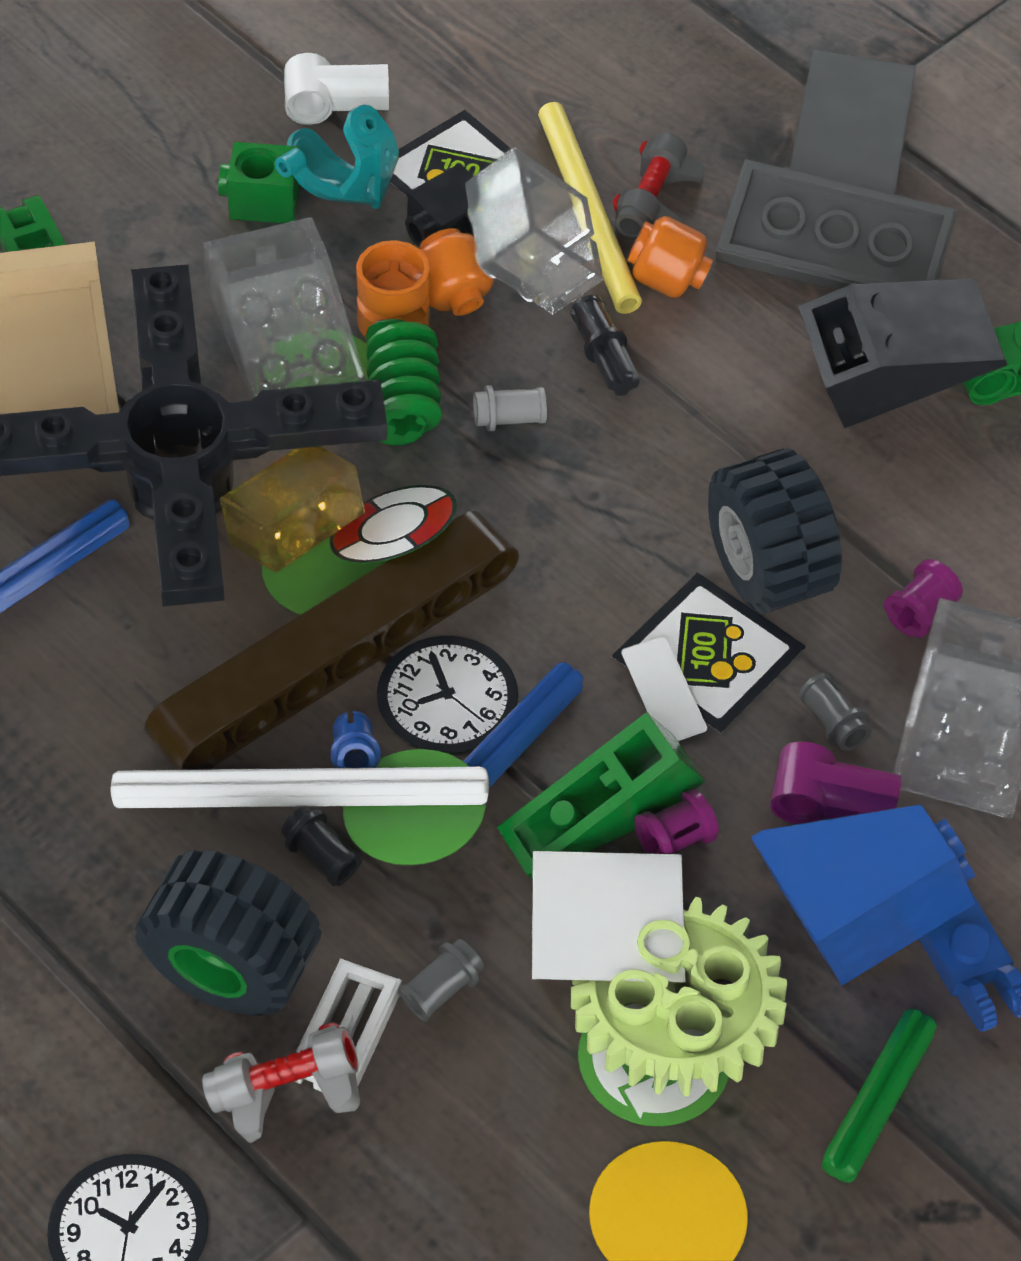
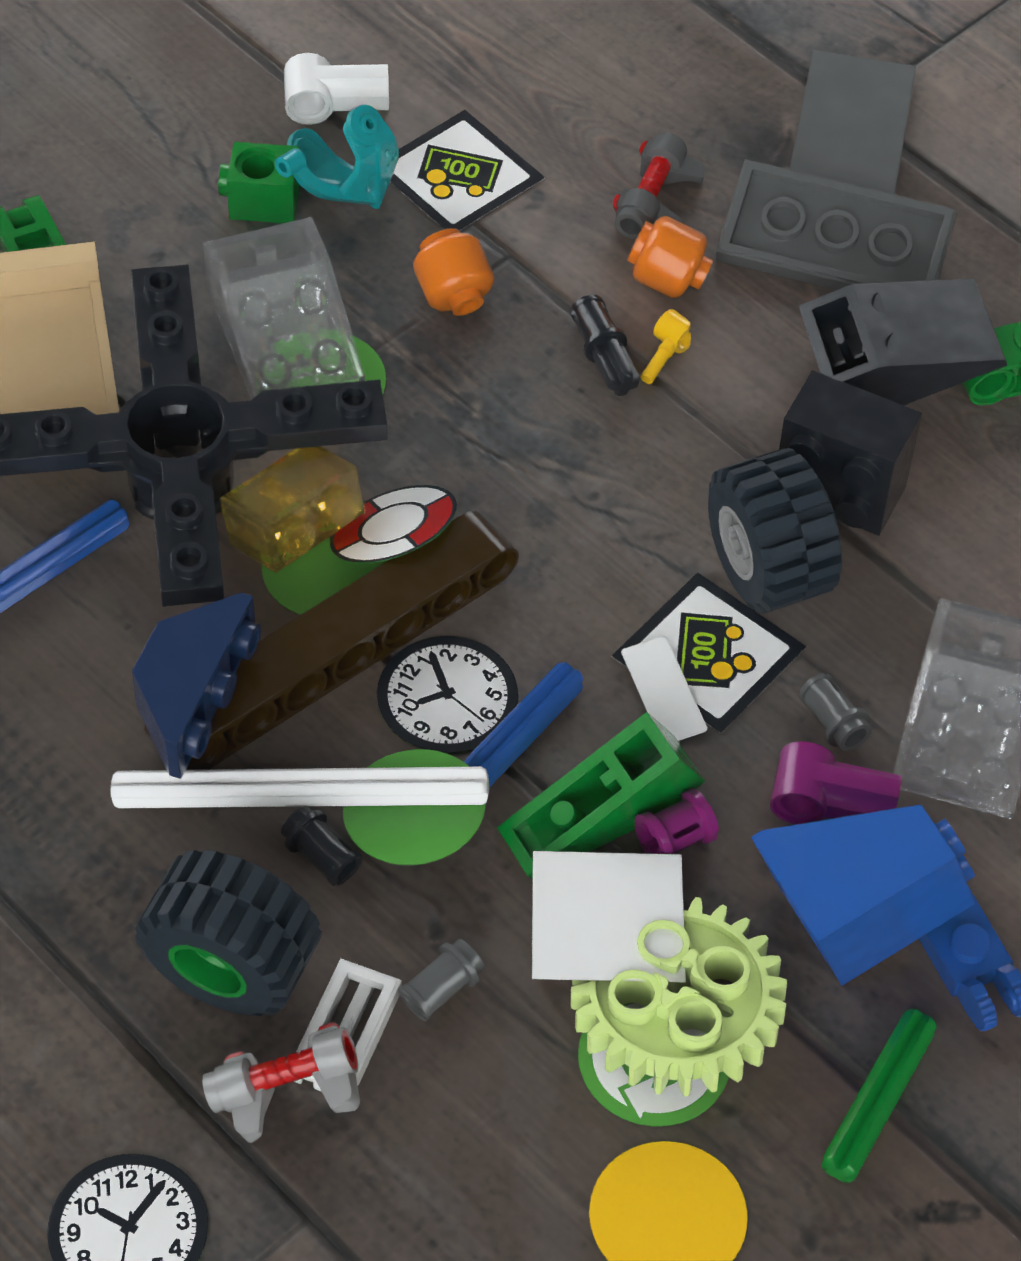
(192, 672): none -> dark blue slope
(354, 736): blue pin -> none
(392, 284): orange wheel -> none
(406, 364): green piece -> none
(439, 205): black brick -> none
(509, 407): light grey pin -> none
(533, 231): clear piece -> none
(577, 175): light yellow piece -> none
(675, 337): none -> yellow hand
(855, 446): none -> black brick
(916, 604): magenta bush -> none

